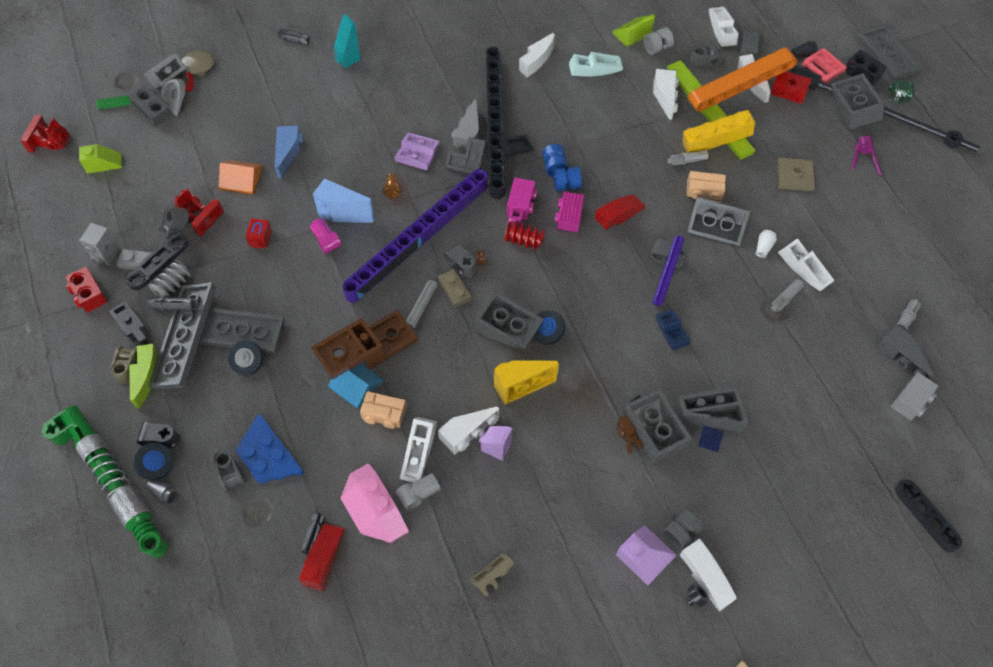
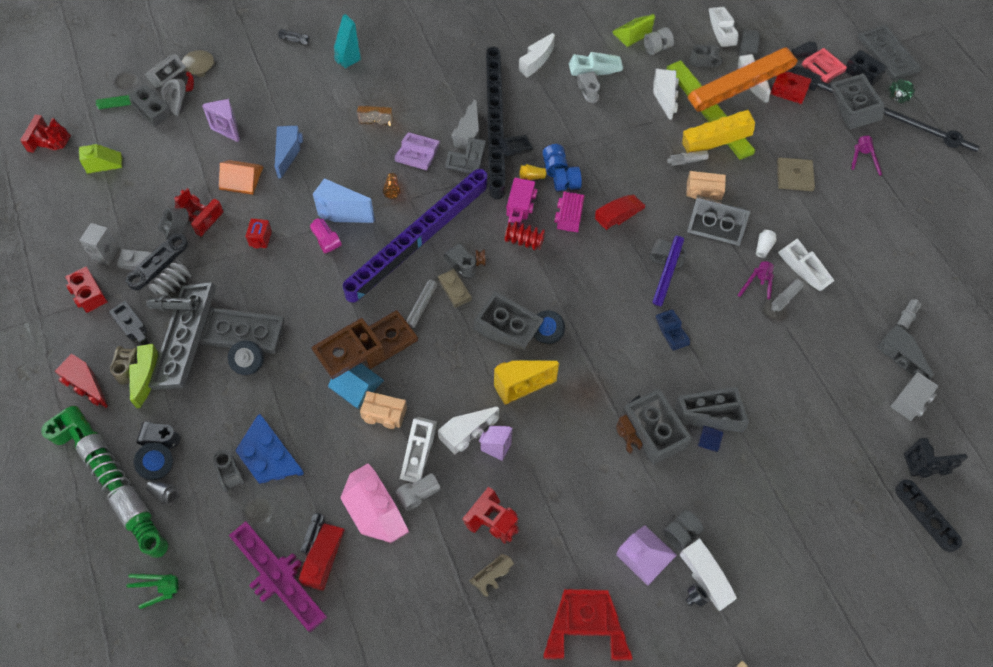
(82, 378): none -> slope
(166, 584): none -> green plant
(222, 119): none -> lavender slope
(277, 577): none -> magenta hinge
(369, 114): none -> clear orange piece
(503, 526): none -> red tile
(531, 172): none -> yellow cone
(587, 615): none -> red wing
(589, 86): none -> light grey piece
(764, 273): none -> magenta plant
(923, 463): none -> black bracket

